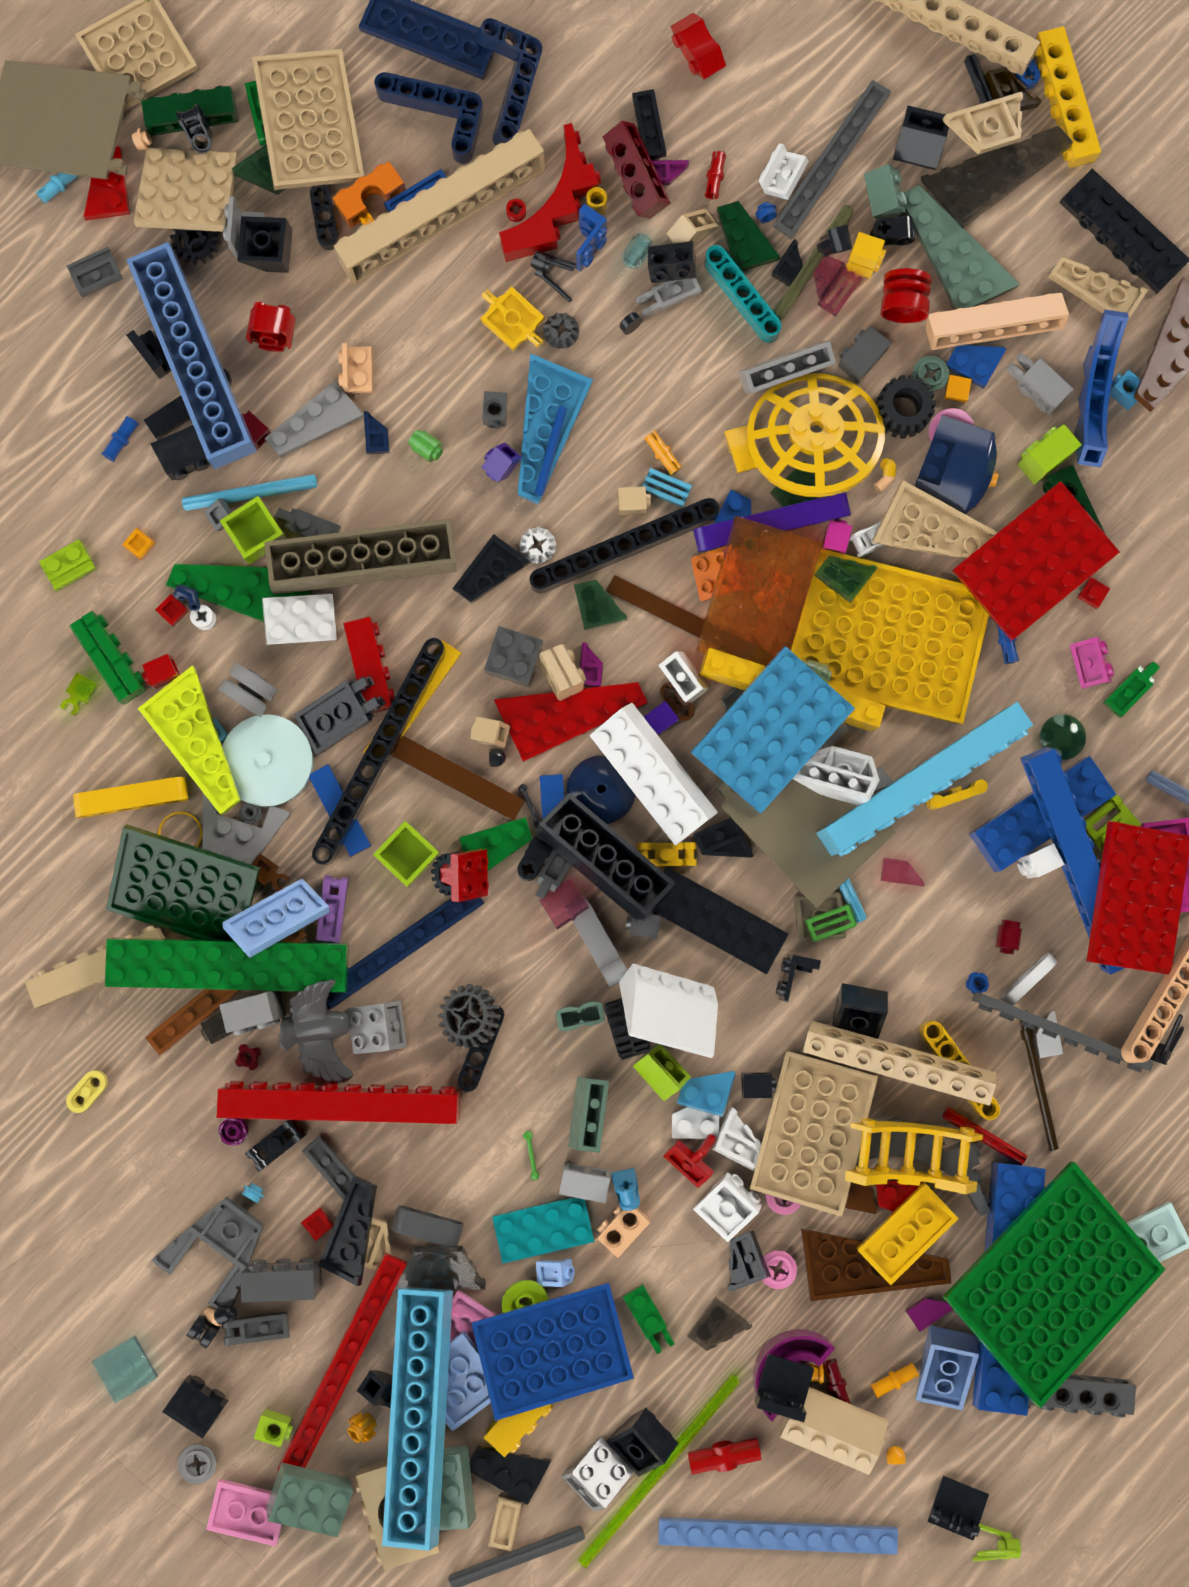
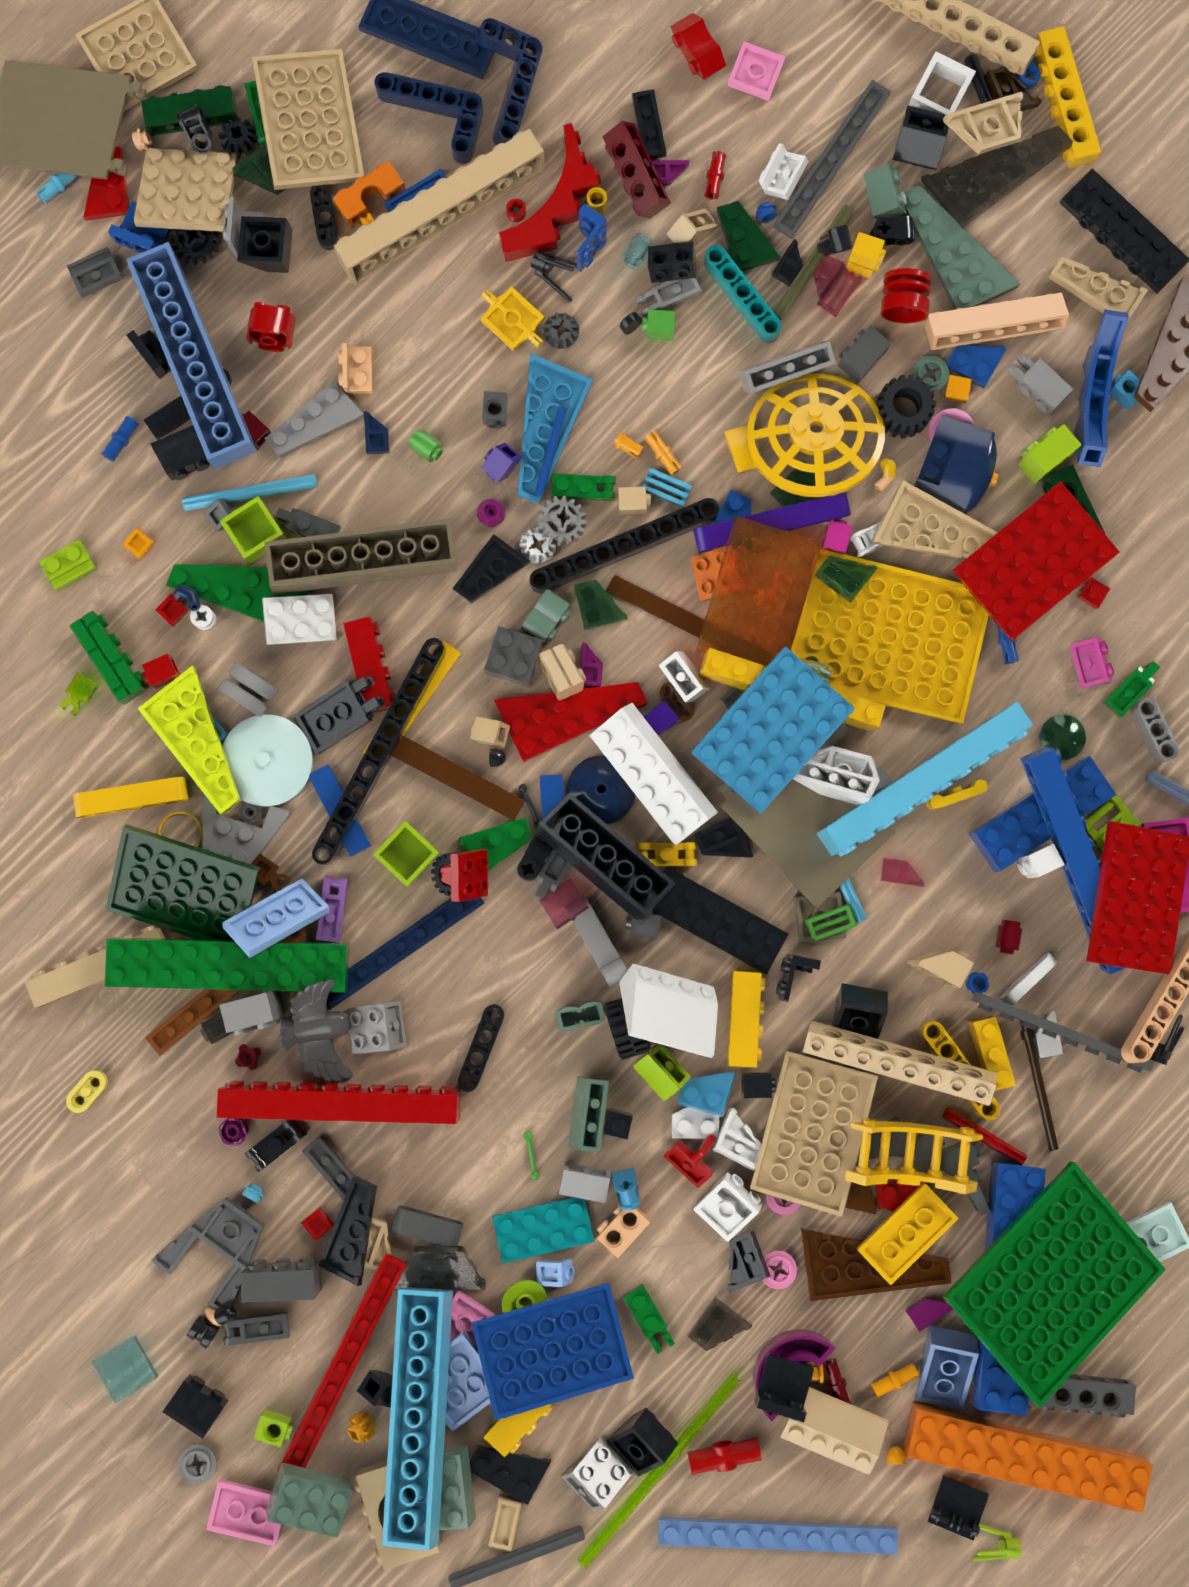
(137, 238): none -> blue bracket
(235, 130): none -> black gear
(472, 1007): dark grey gear -> none
(494, 519): none -> magenta plate
(546, 616): none -> sand green brick
(570, 517): none -> light grey gear
(583, 487): none -> green plate
(618, 1123): none -> black brick
(628, 445): none -> light orange pin
(659, 325): none -> bright green brick
(744, 1019): none -> yellow brick
(756, 71): none -> bright pink plate
(945, 967): none -> tan slope
(949, 70): none -> white window
(991, 1050): none -> yellow brick
(1027, 1457): none -> orange brick
(1164, 737): none -> light grey beam

